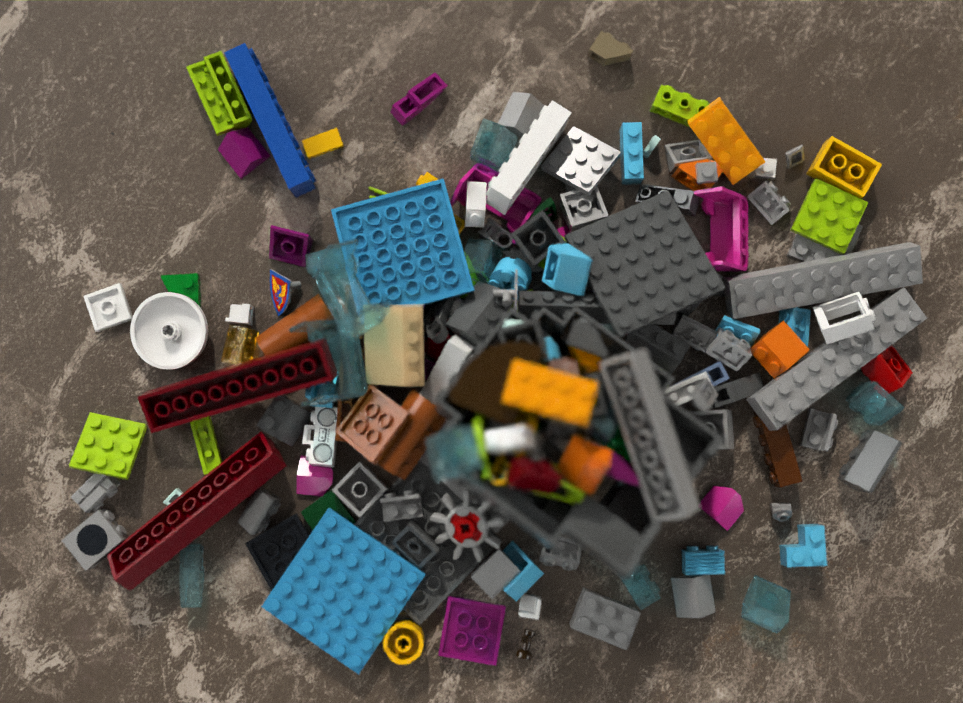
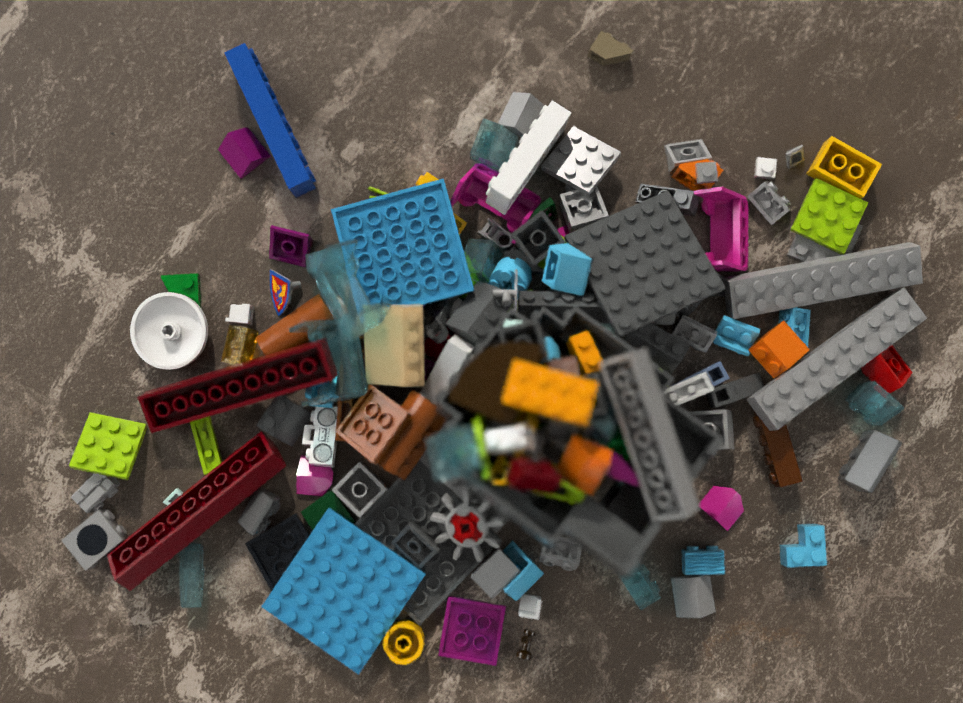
(108, 307): white tile -> none
(219, 94): lime brick -> none
(322, 143): yellow tile -> none
(402, 506): light grey bracket -> none
(418, 98): magenta slope -> none
(475, 204): white slope -> none
(586, 338): dark grey slope -> none
(604, 618): light grey brick -> none
(631, 153): medium azure brick -> none
(650, 147): light aqua tile -> none
(676, 105): lime brick -> none
(704, 395): light grey plate -> none
(726, 141): light orange brick -> none
(729, 349): light grey bracket -> none
(766, 604): clear light blue slope -> none
(781, 511): light grey plate -> none
(818, 430): light grey bracket -> none
(841, 307): white window -> none

